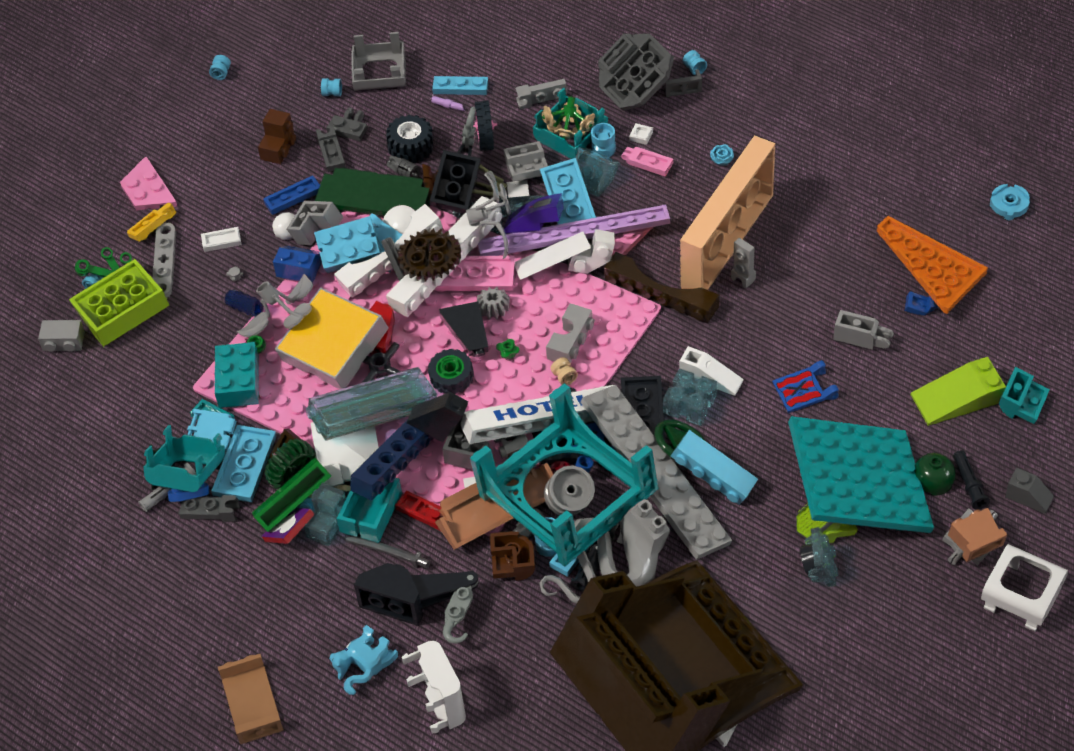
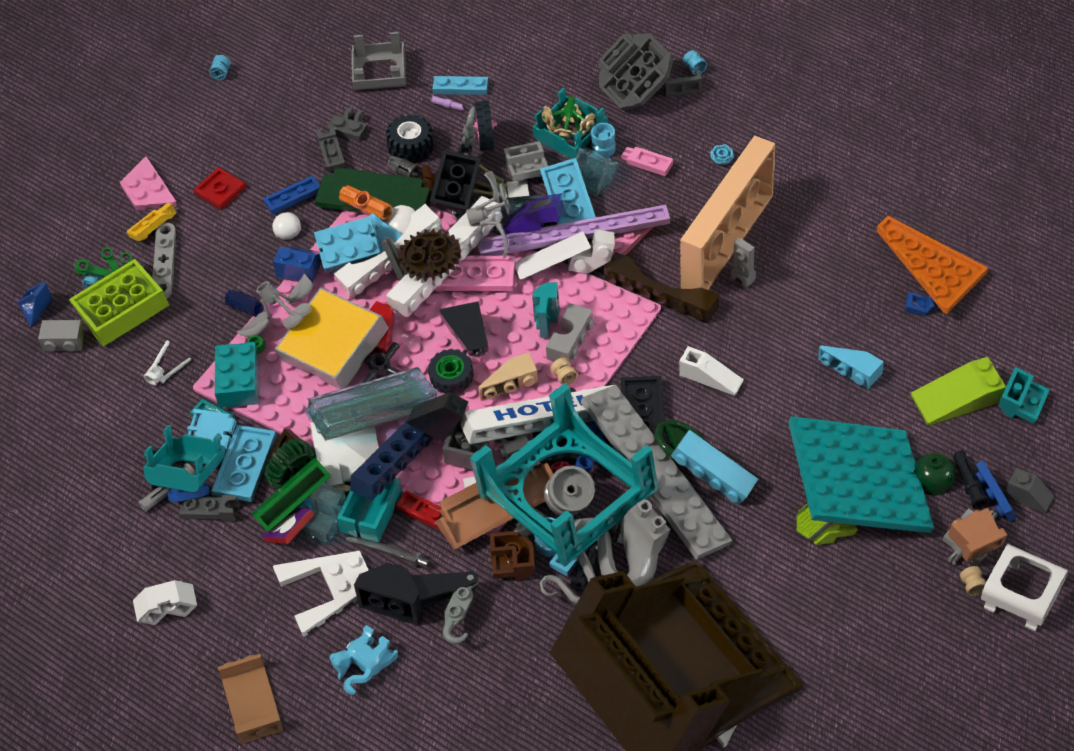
(35, 302): none -> blue slope
(155, 373): none -> white plant
(169, 597): none -> white brick
(219, 188): none -> red tile
(221, 239): white tile -> none
(234, 273): light grey piece -> none
(278, 136): reddish brown brick -> none
(312, 218): light grey brick -> none
(331, 87): medium azure wheel -> none
(340, 575): none -> white wing
(365, 202): none -> orange piece
(443, 685): white piece -> none
(493, 302): light grey gear -> none
(510, 352): green plate -> none
(512, 375): none -> tan slope
(539, 93): light grey plate -> none
(546, 307): none -> teal brick
(641, 134): white tile -> none
(690, 397): clear light blue brick -> none
(803, 389): blue flag -> none
(818, 558): clear light blue piece -> none
(855, 364): none -> medium azure slope
(861, 331): light grey hinge -> none
(973, 579): none -> tan wheel
(995, 492): none -> blue plate
(1013, 209): medium azure plate -> none

